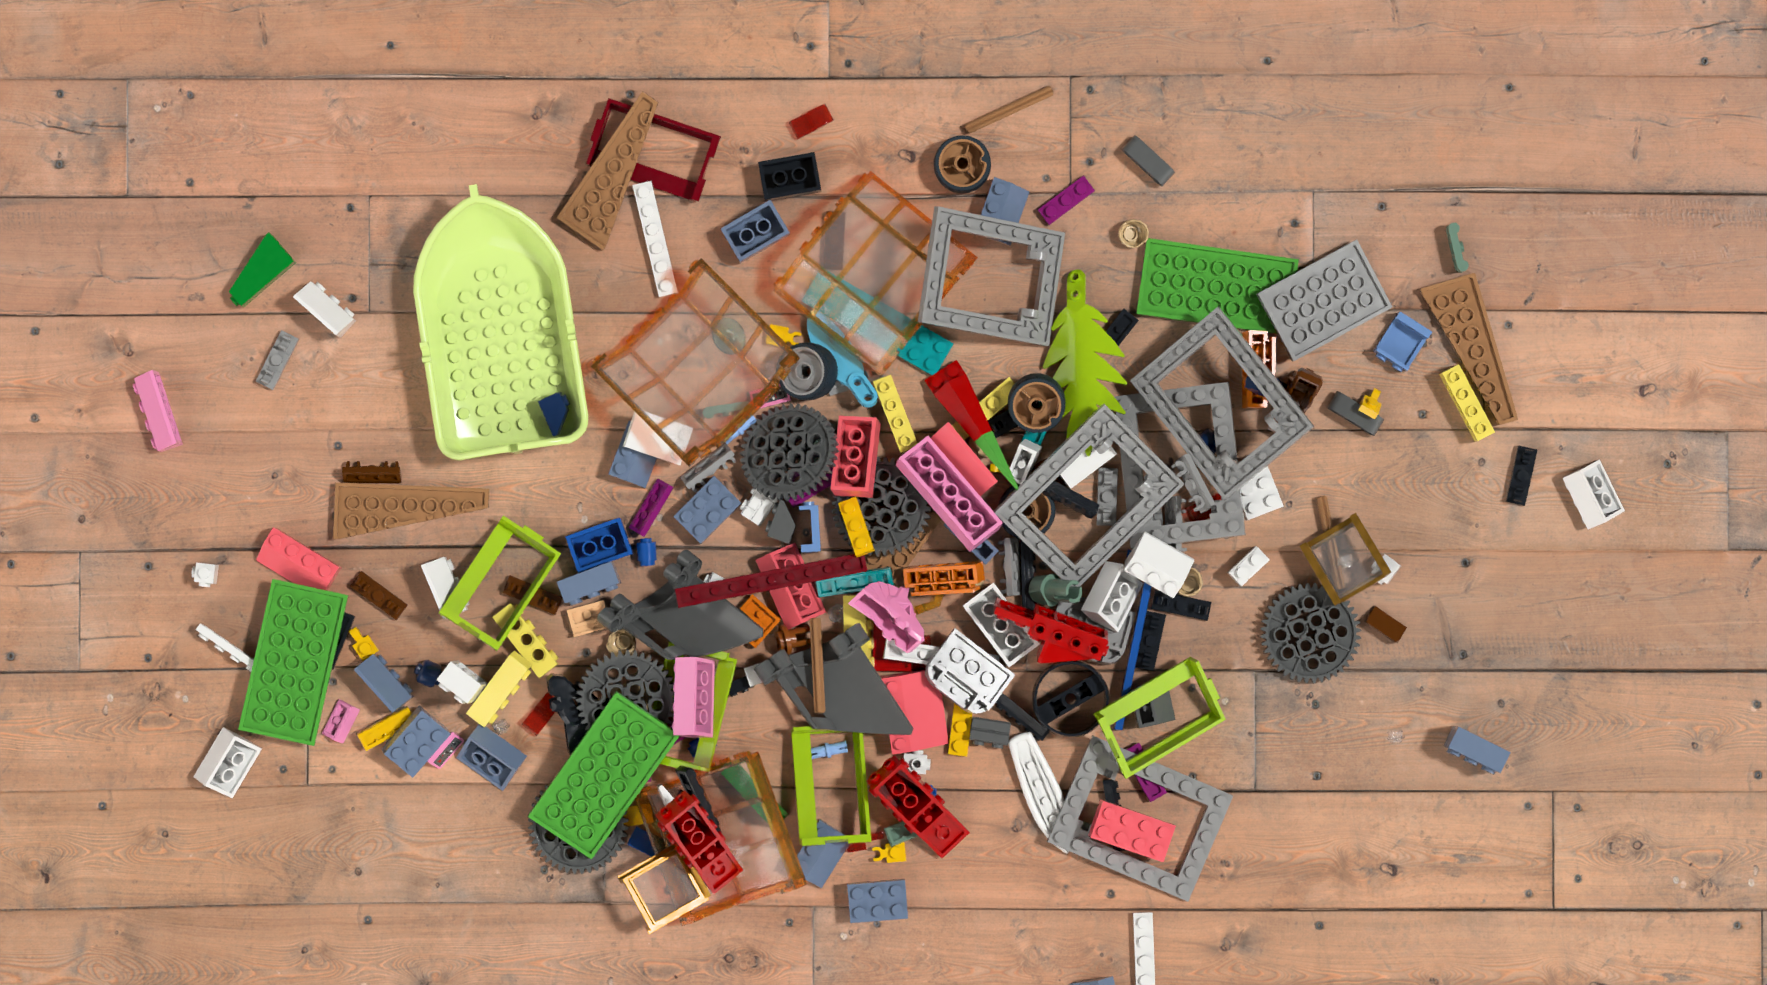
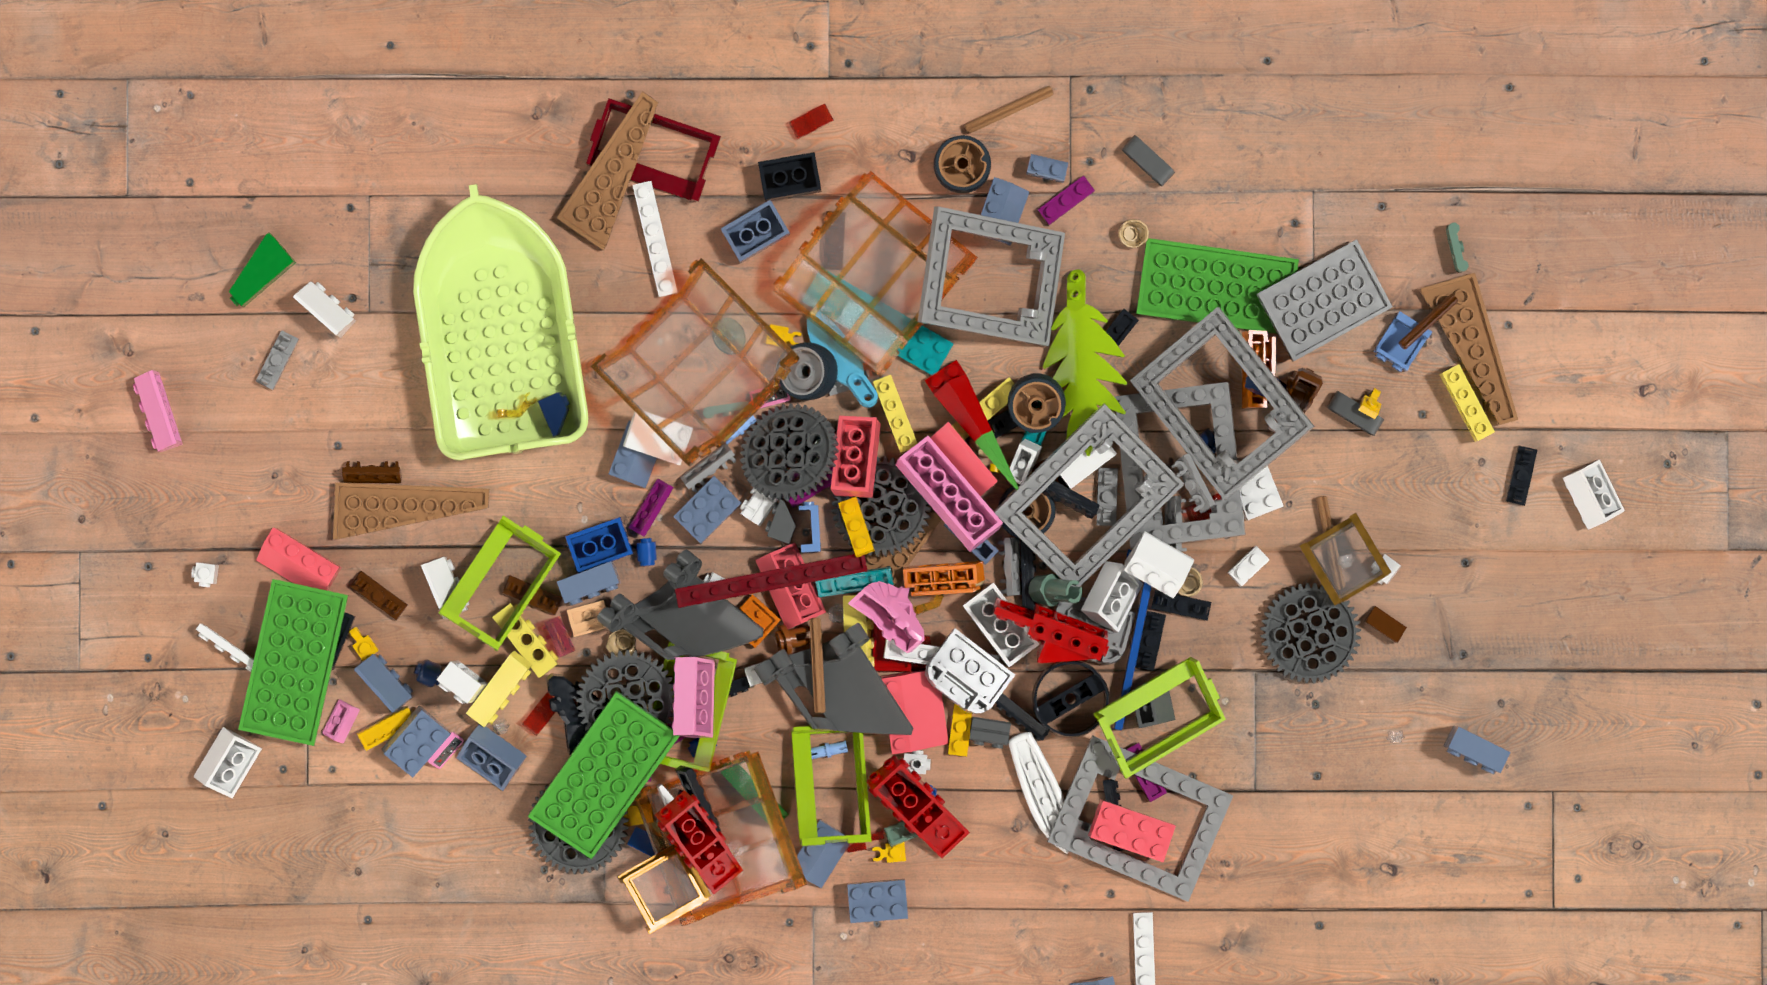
(504, 413): none -> clear yellow arm
(559, 636): none -> clear pink plate
(1047, 168): none -> sand blue brick
(1428, 321): none -> reddish brown axle

